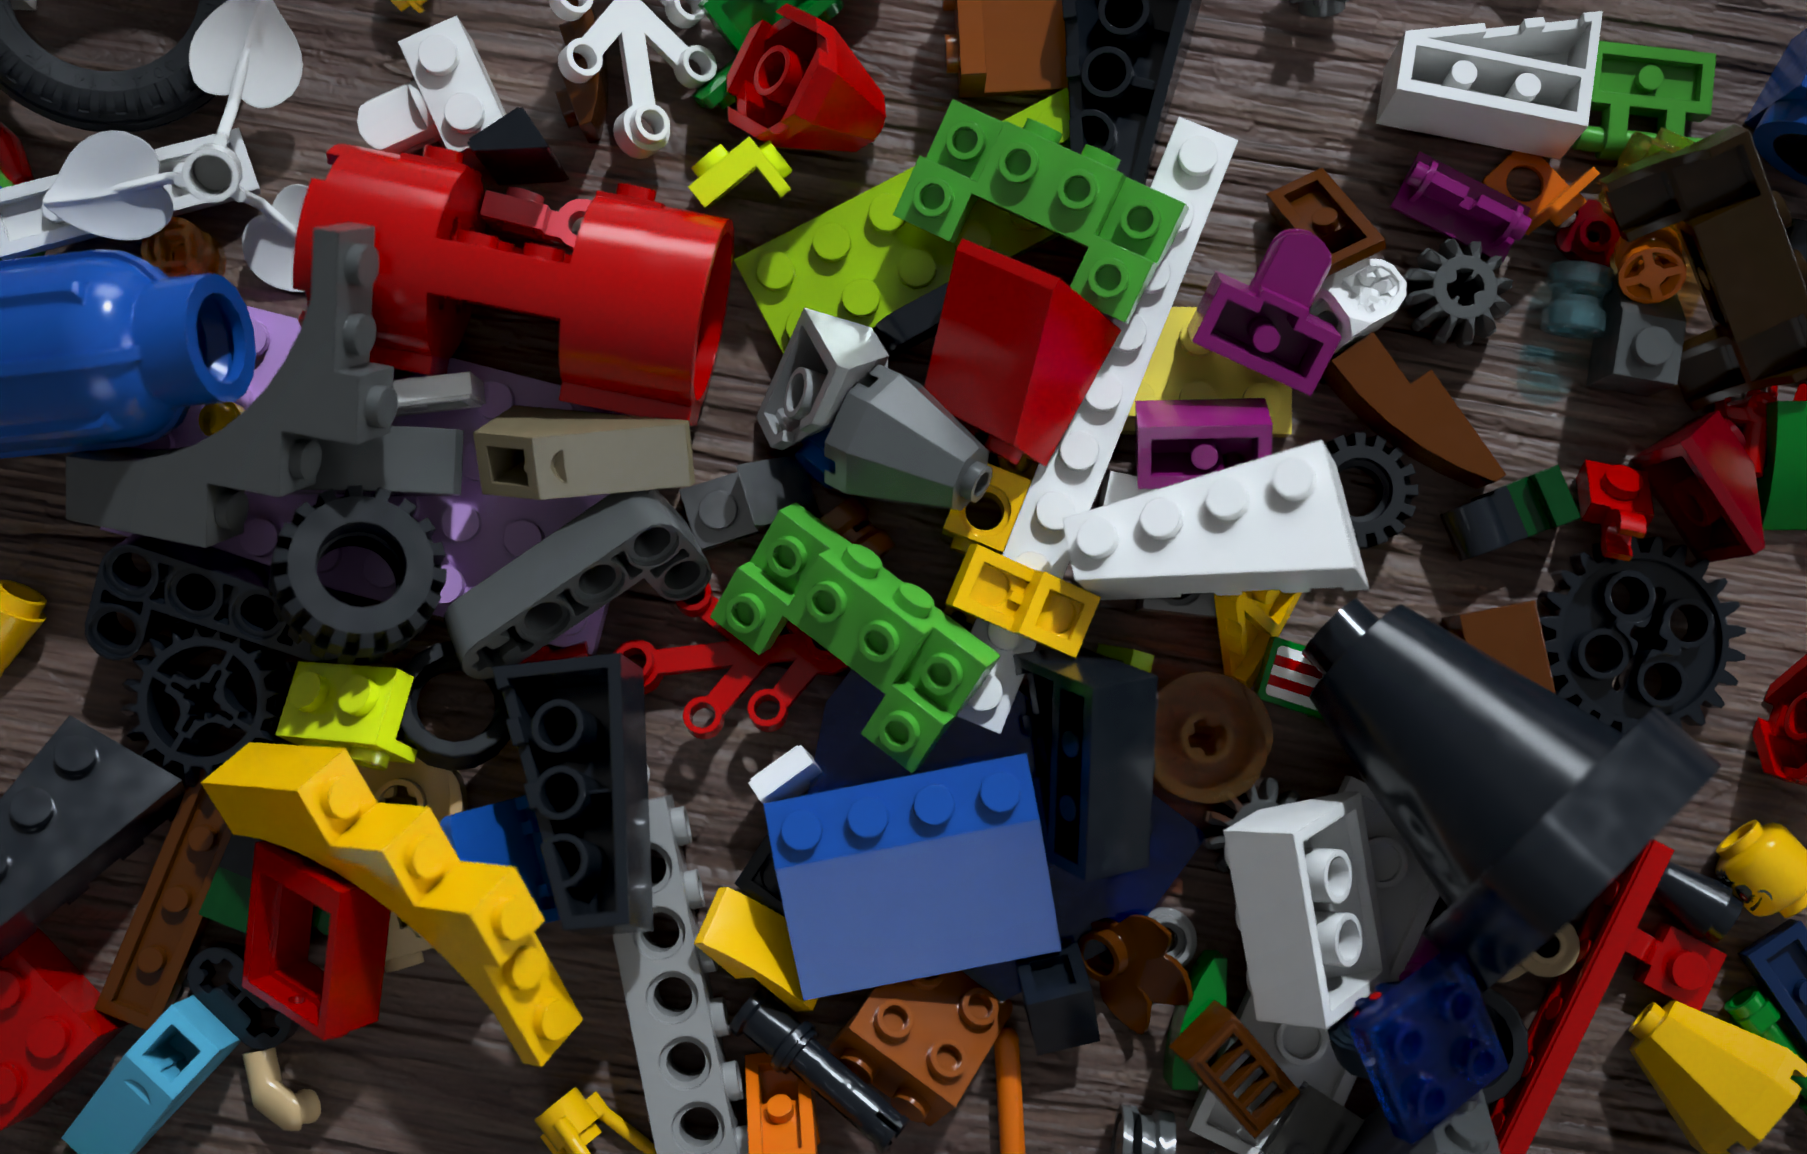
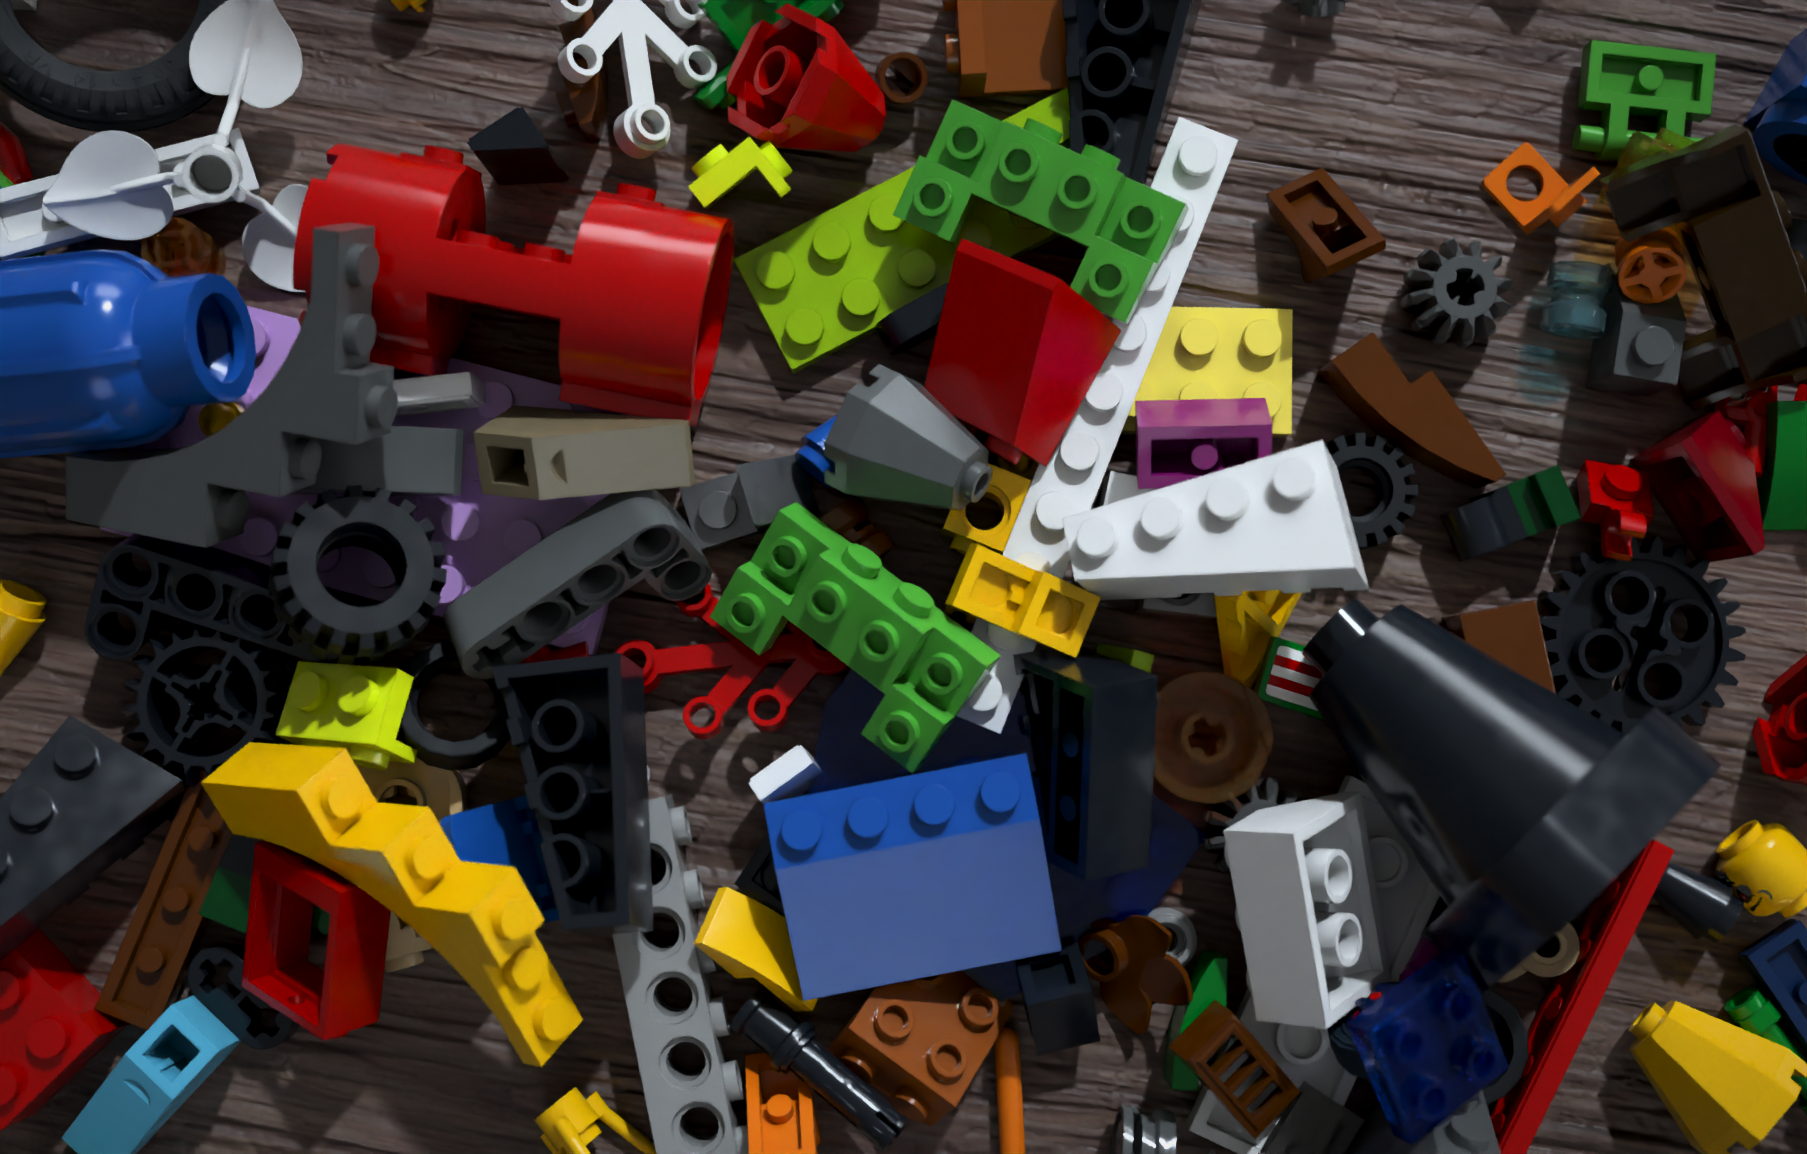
(274, 1098): tan arm -> none
(443, 103): white brick -> none
(526, 215): coral plate -> none
(815, 374): light grey slope -> none
(907, 68): none -> reddish brown hinge
(1270, 319): magenta brick -> none
(1360, 299): white rock -> none
(1461, 207): magenta hinge -> none
(1495, 86): white wedge -> none
(1574, 239): dark red plate -> none
(1675, 964): red plate -> none

